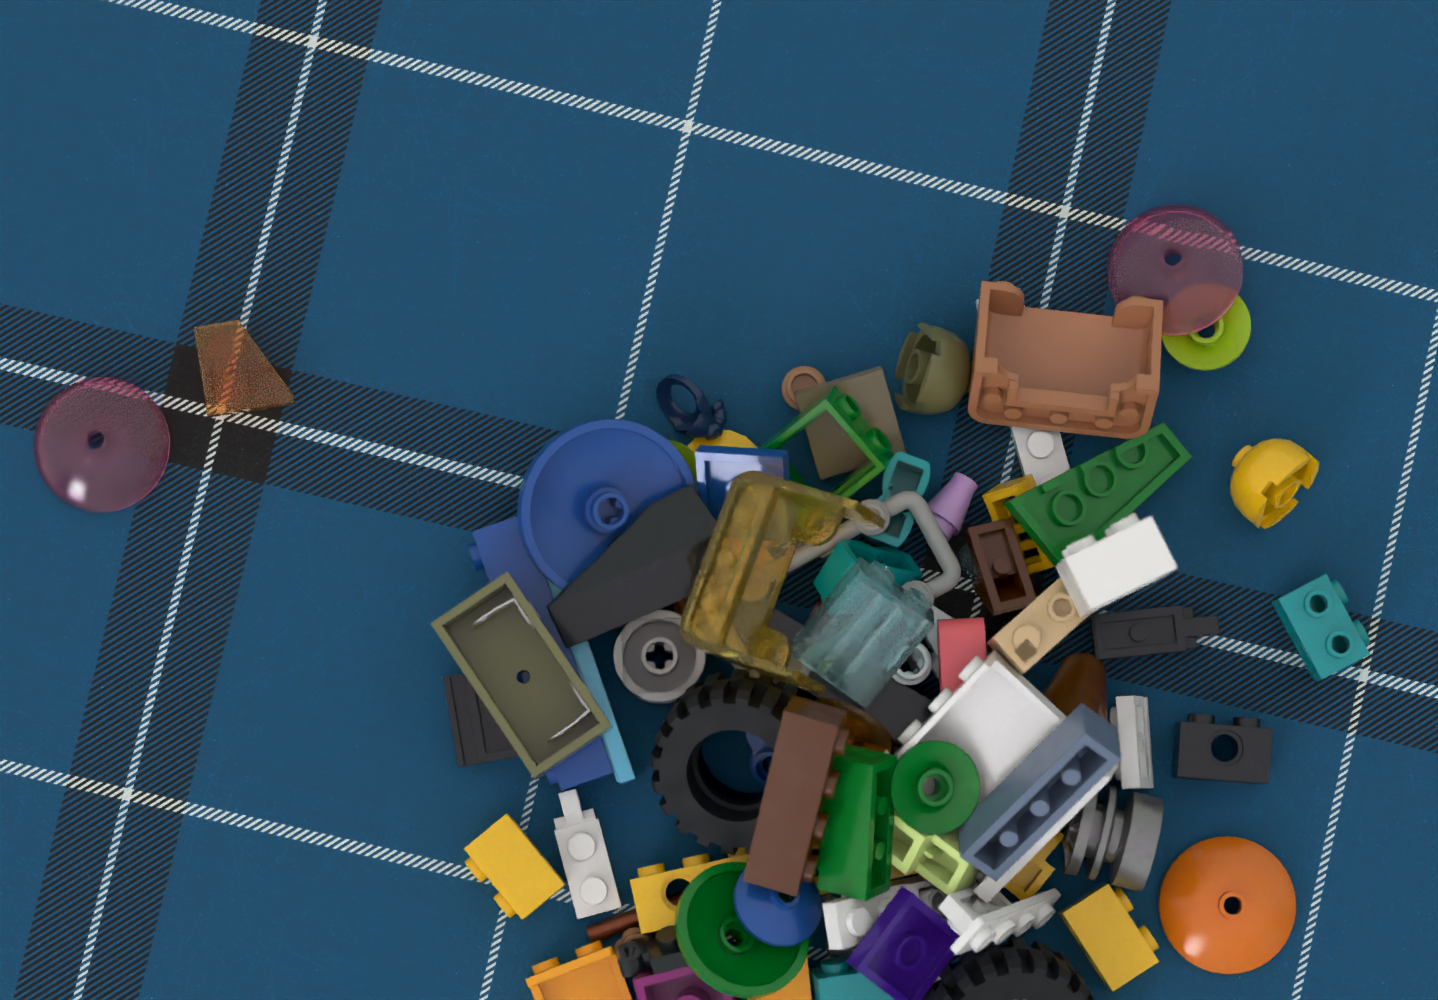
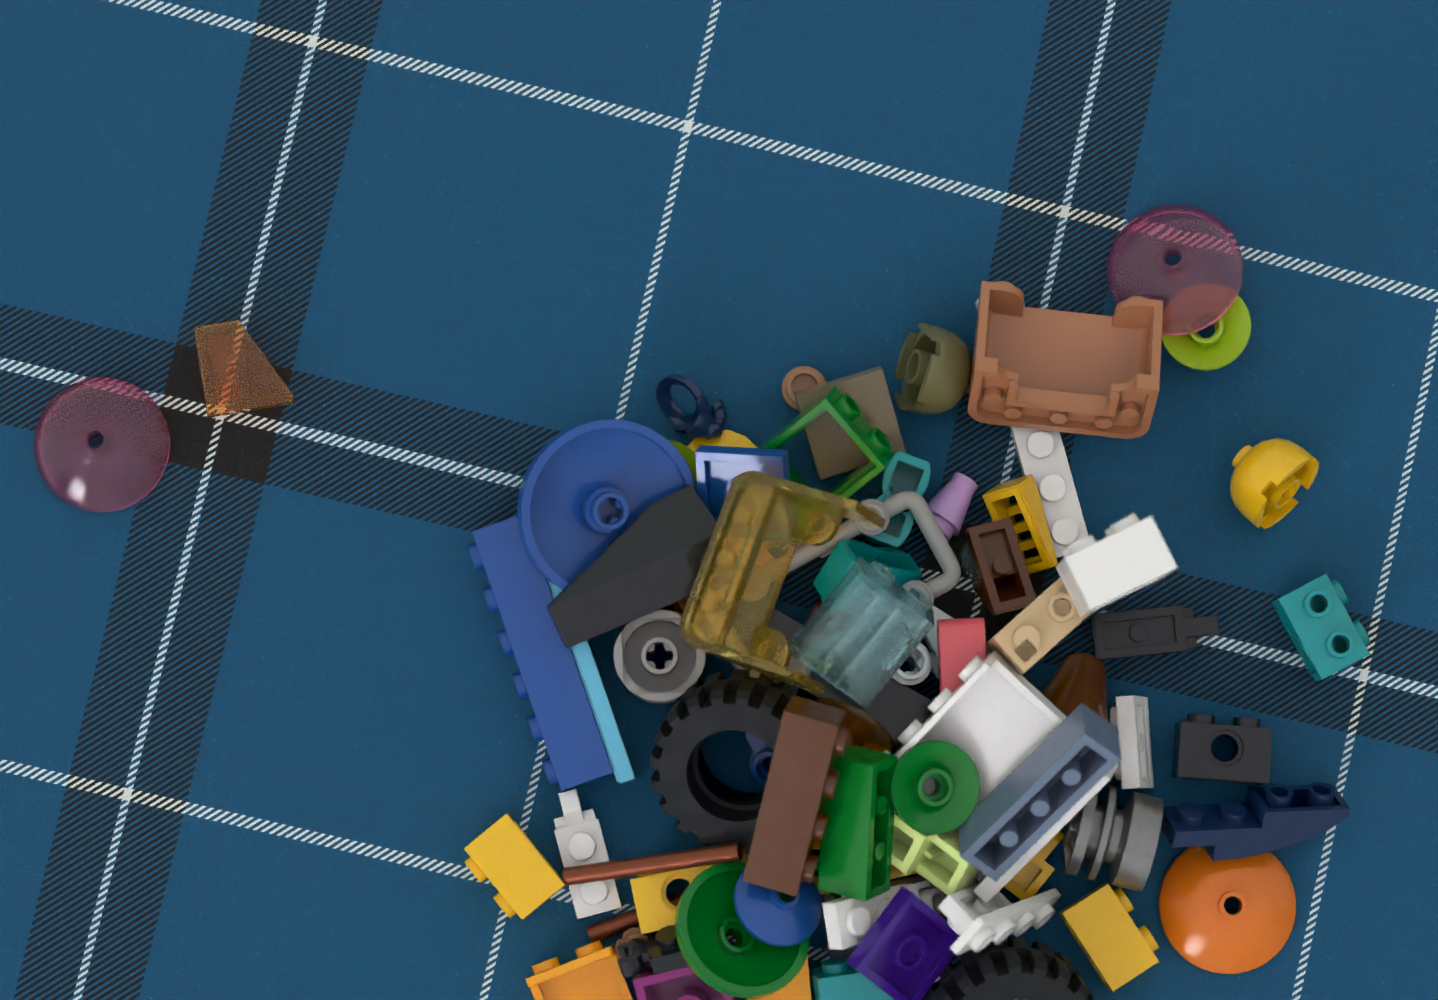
(474, 729): black plate -> none
(496, 638): olive piece -> none
(652, 863): none -> copper bar
(1097, 491): green wing -> none
(1264, 823): none -> dark blue slope

